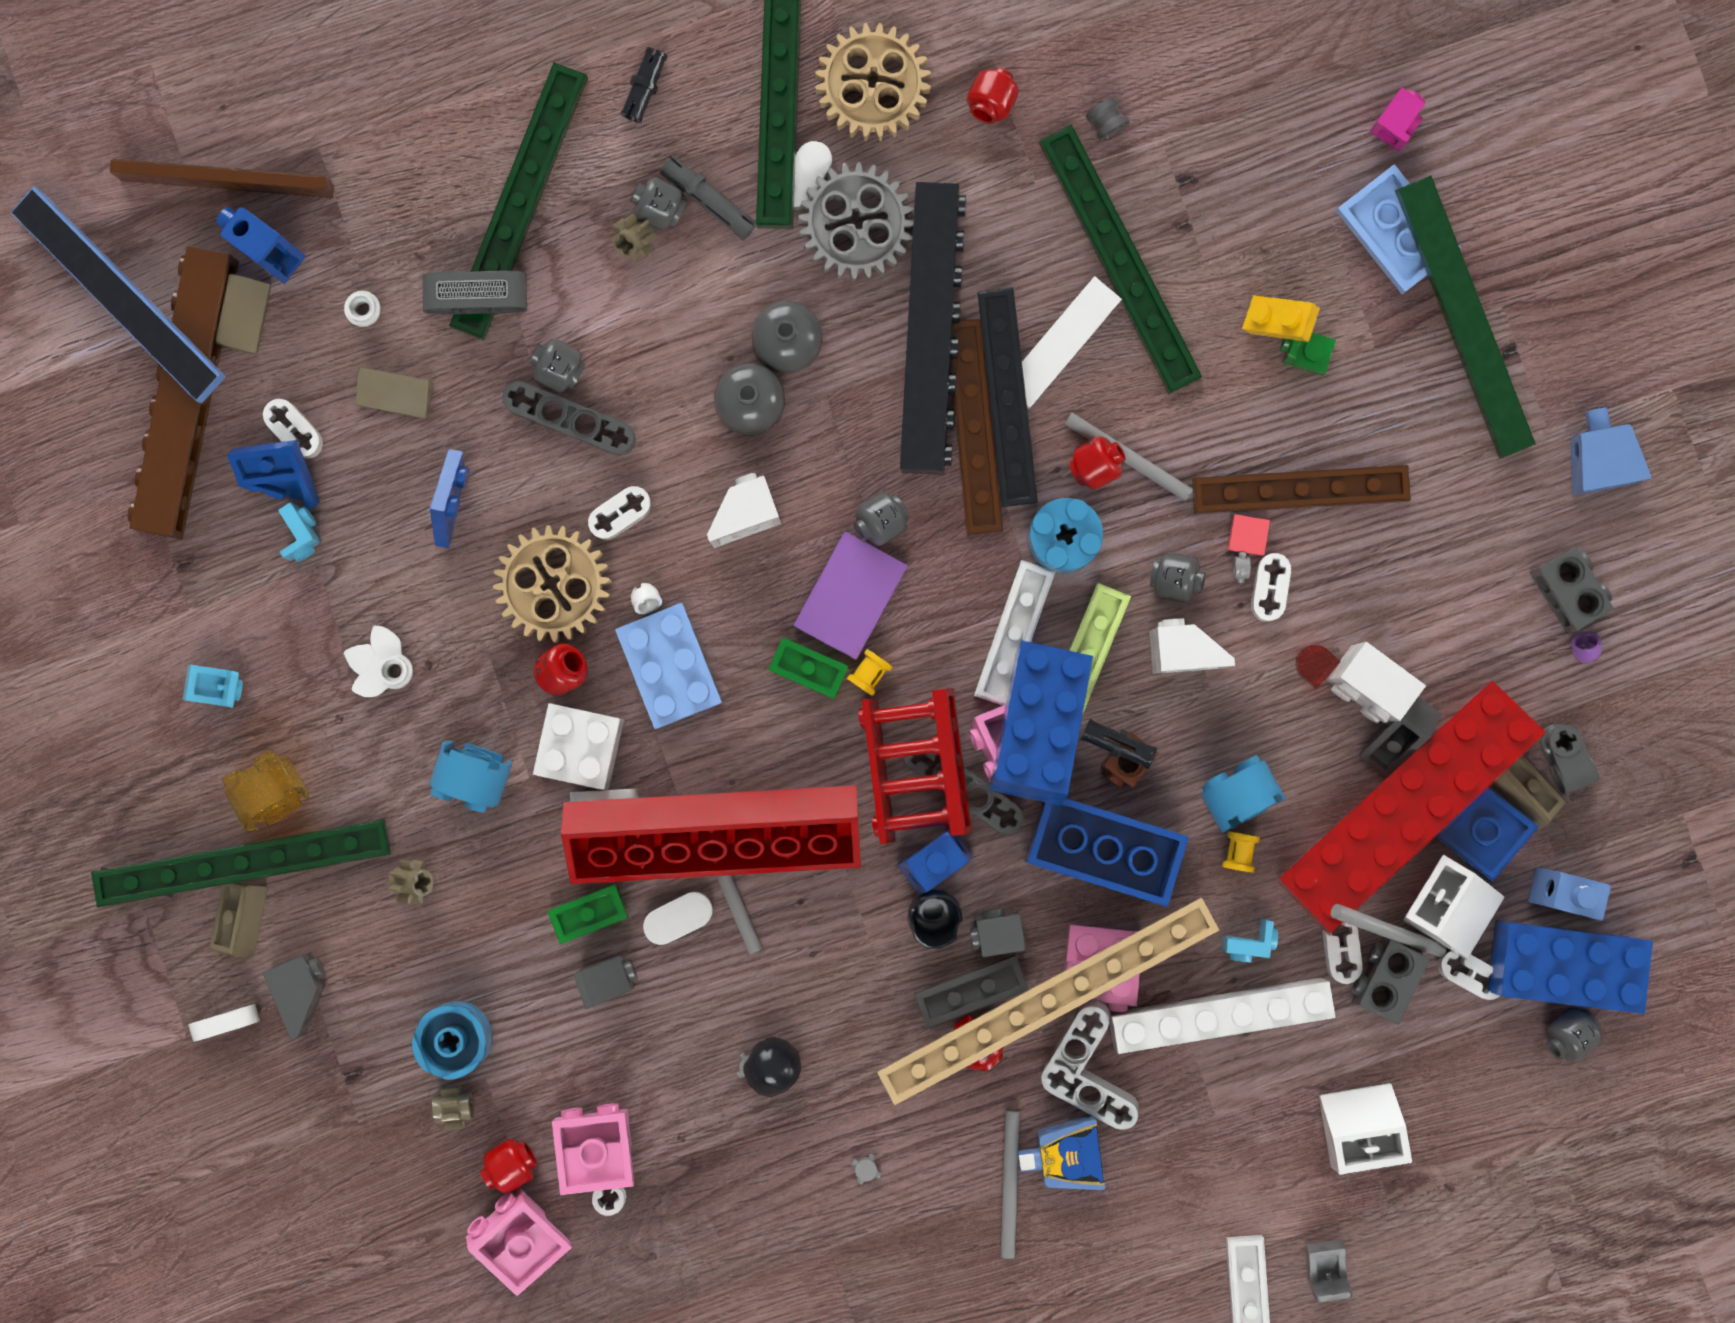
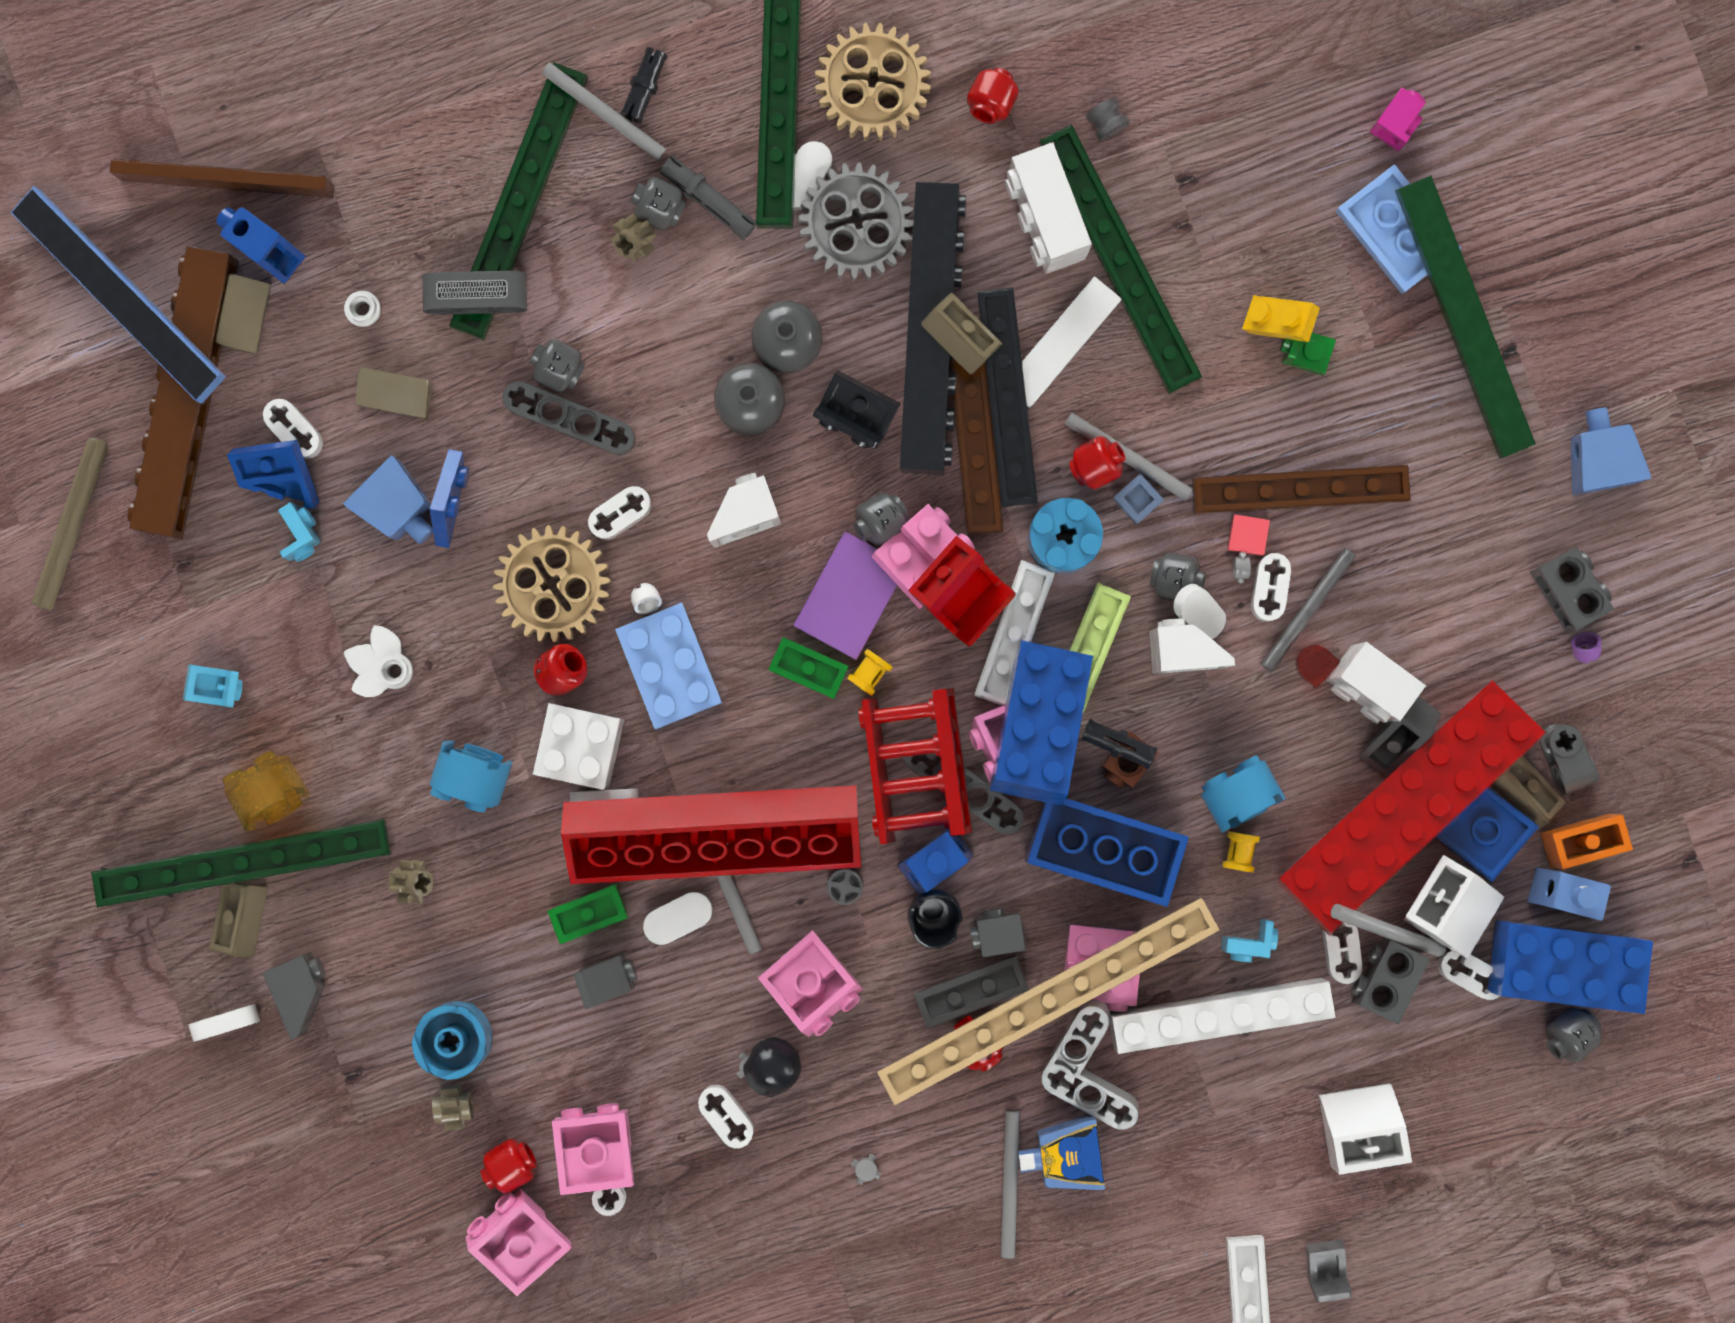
(70, 523): none -> dark tan axle
(392, 502): none -> medium blue torso
(603, 111): none -> light grey bar
(719, 1121): none -> white beam
(811, 985): none -> bright pink plate
(843, 891): none -> flat silver wheel
(856, 410): none -> black bracket
(916, 547): none -> bright pink plate
(961, 333): none -> dark tan slope
(962, 591): none -> red panel
(1047, 209): none -> white brick
(1138, 499): none -> sand blue plate
(1201, 609): none -> white tile
(1308, 610): none -> flat silver bar
(1586, 841): none -> orange brick

